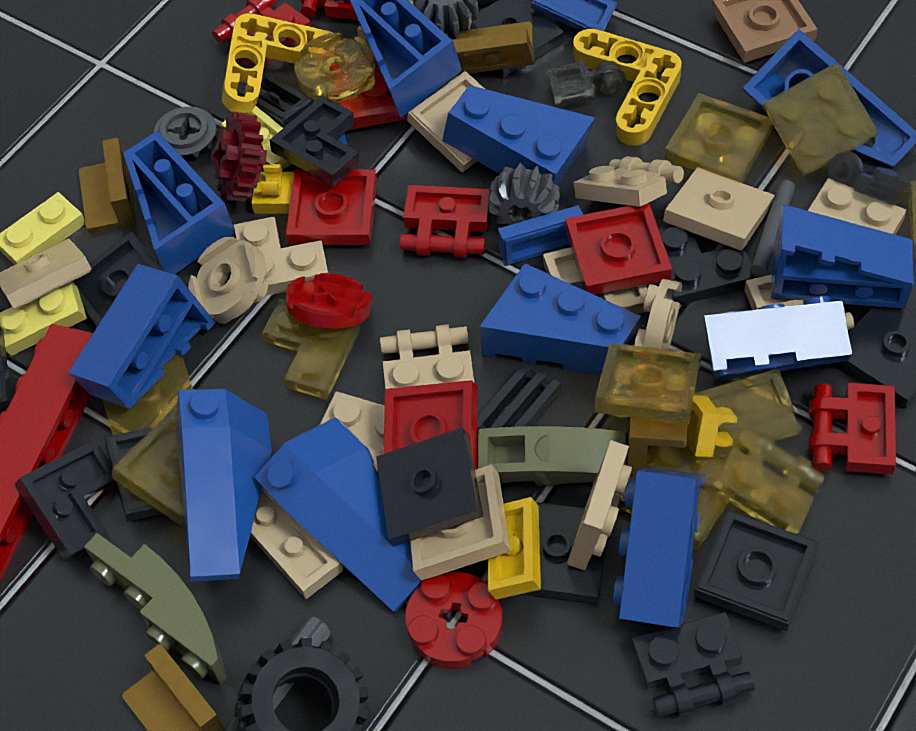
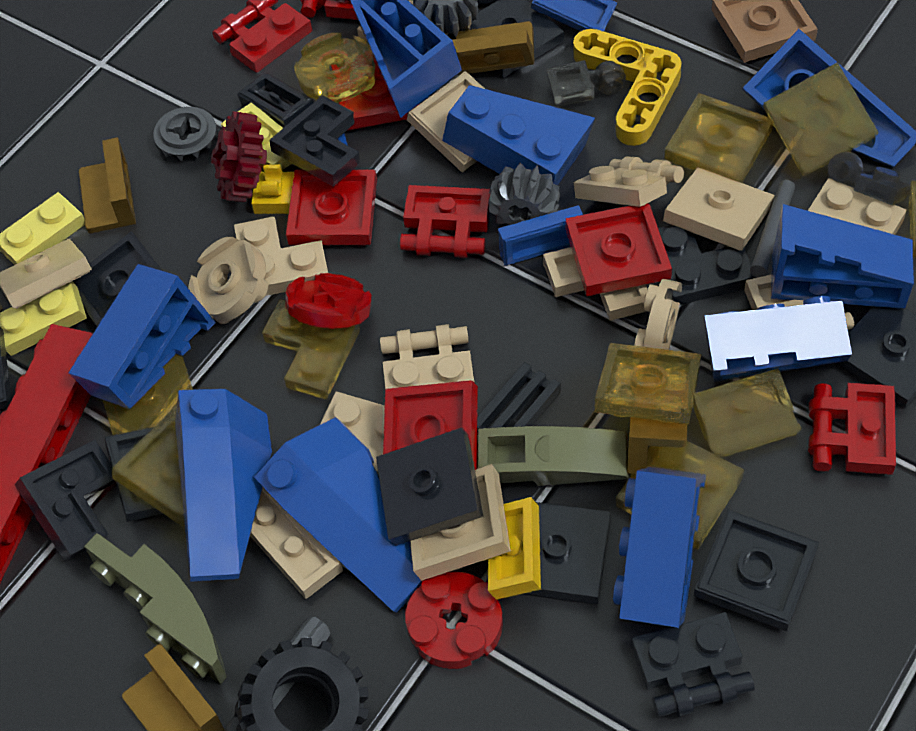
(176, 203): blue wedge -> none
(256, 49): yellow beam -> none
(555, 323): blue wedge -> none
(601, 506): tan plate -> none
(704, 424): yellow tile -> none
(762, 491): clear yellow plate -> none

